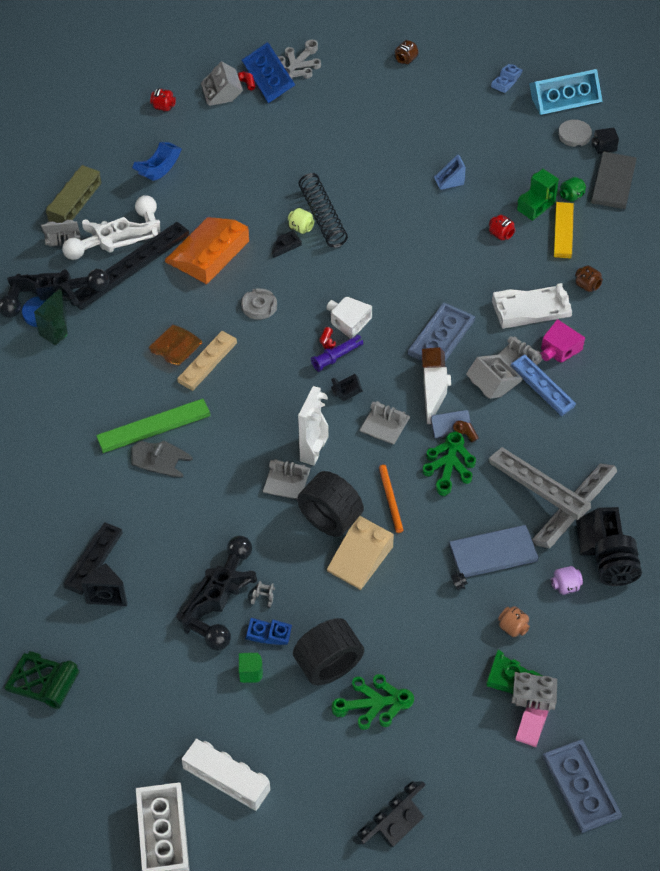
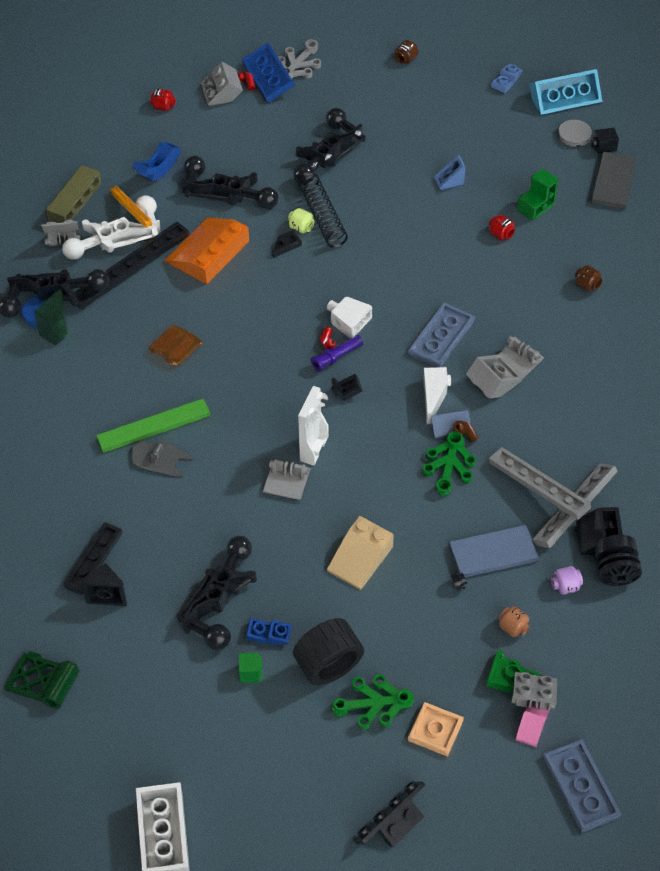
(129, 205): none -> light orange axle
(207, 360): tan plate -> none
(224, 187): none -> black piece
(226, 774): white brick -> none
(256, 593): light grey piece -> none
(259, 304): light grey tile -> none
(325, 152): none -> black piece
(330, 503): black tyre -> none
(384, 422): light grey hinge -> none
(391, 499): orange bar -> none
(433, 357): reddish brown brick -> none
(435, 729): none -> light nougat tile
(532, 306): white piece -> none
(543, 385): medium blue tile -> none
(561, 342): dark pink torso -> none
(563, 230): yellow tile -> none
(572, 189): green head -> none

